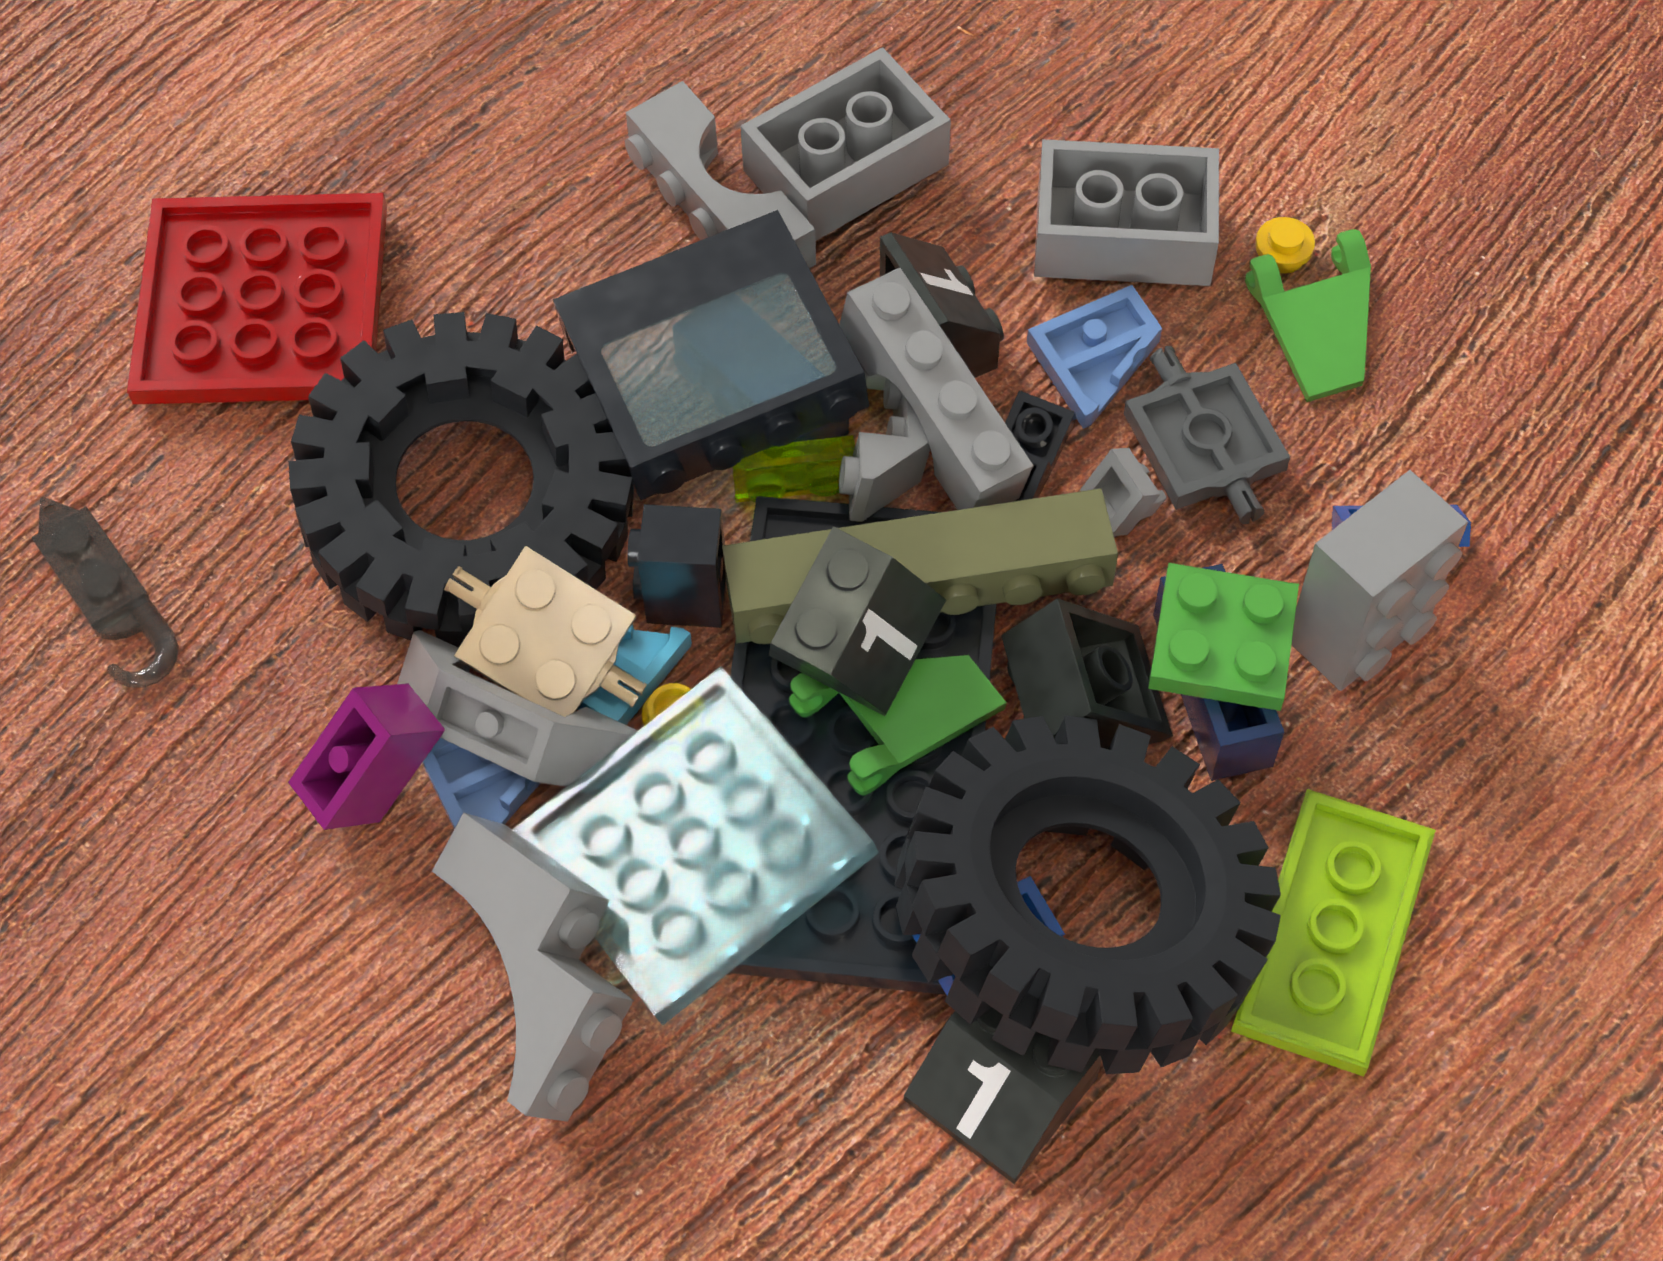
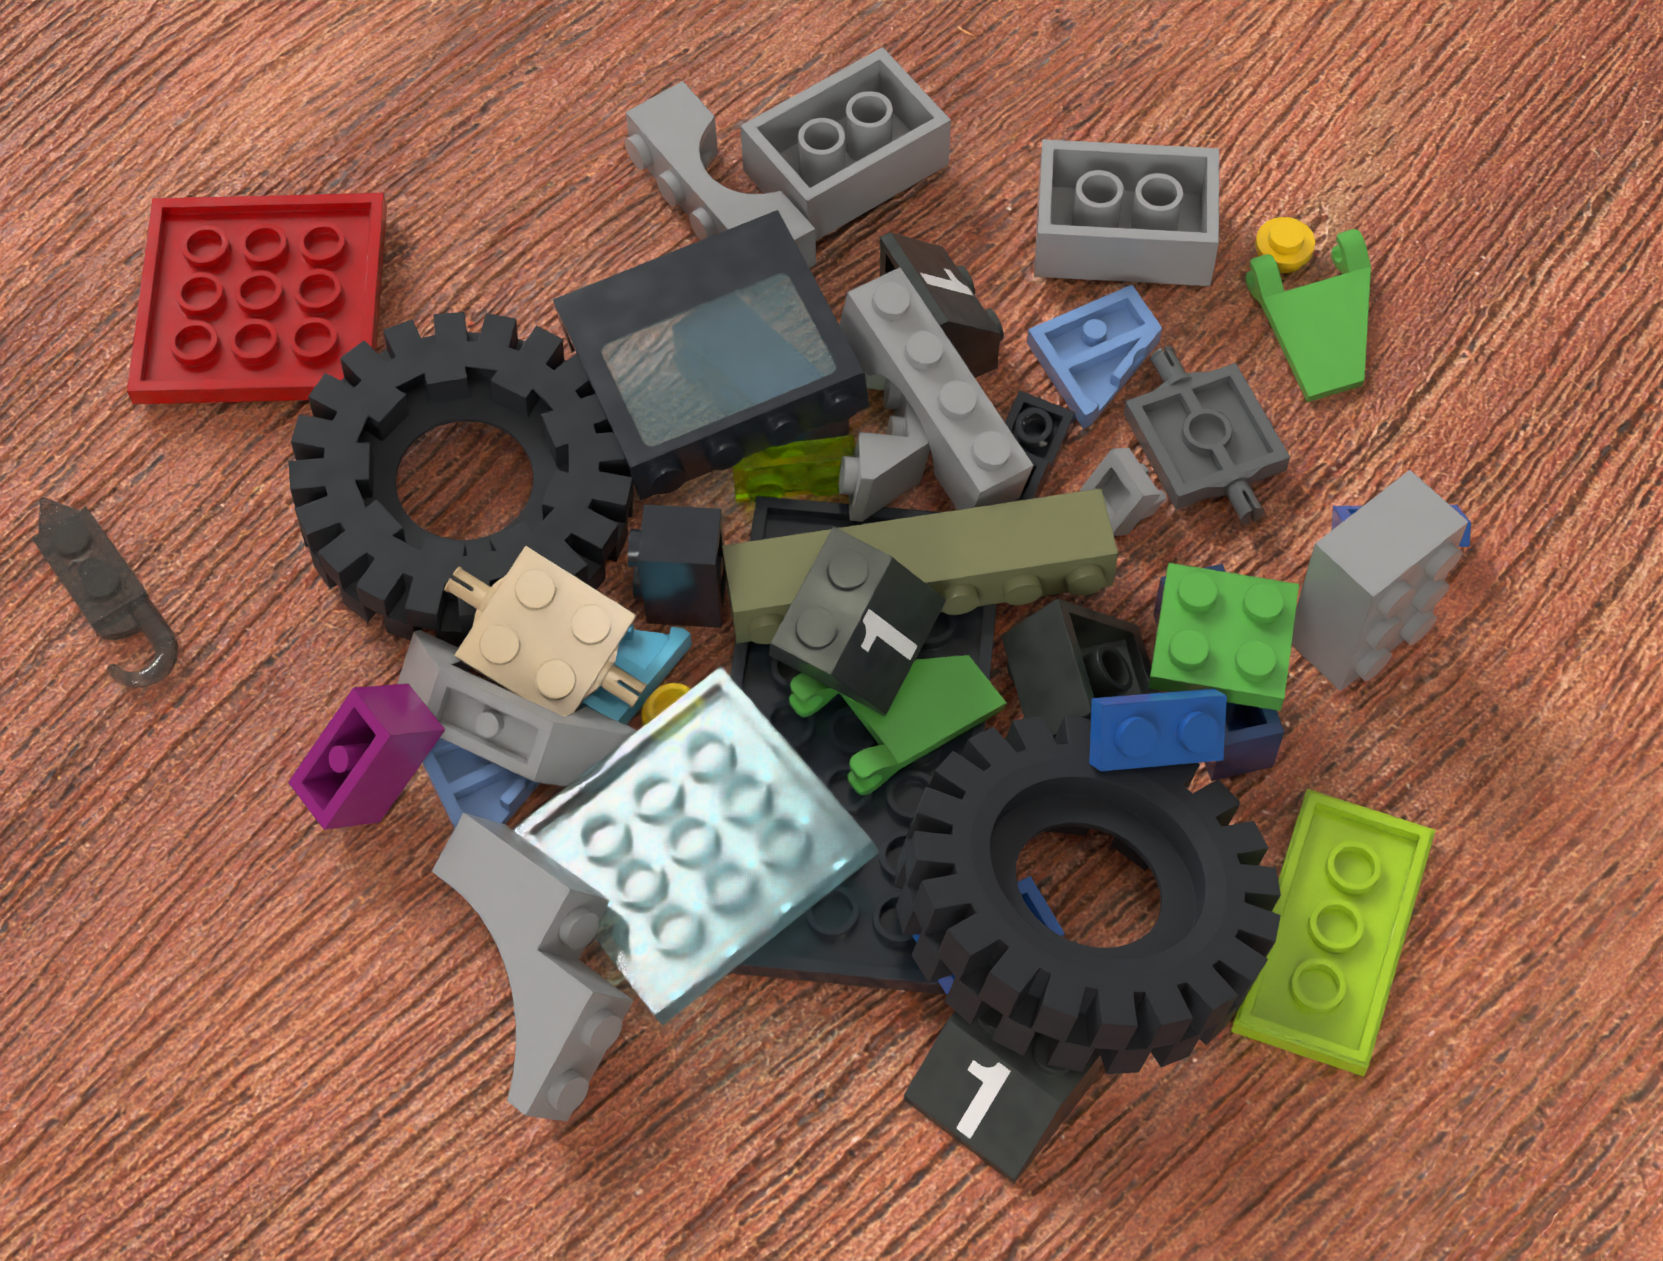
(1157, 729): none -> blue plate

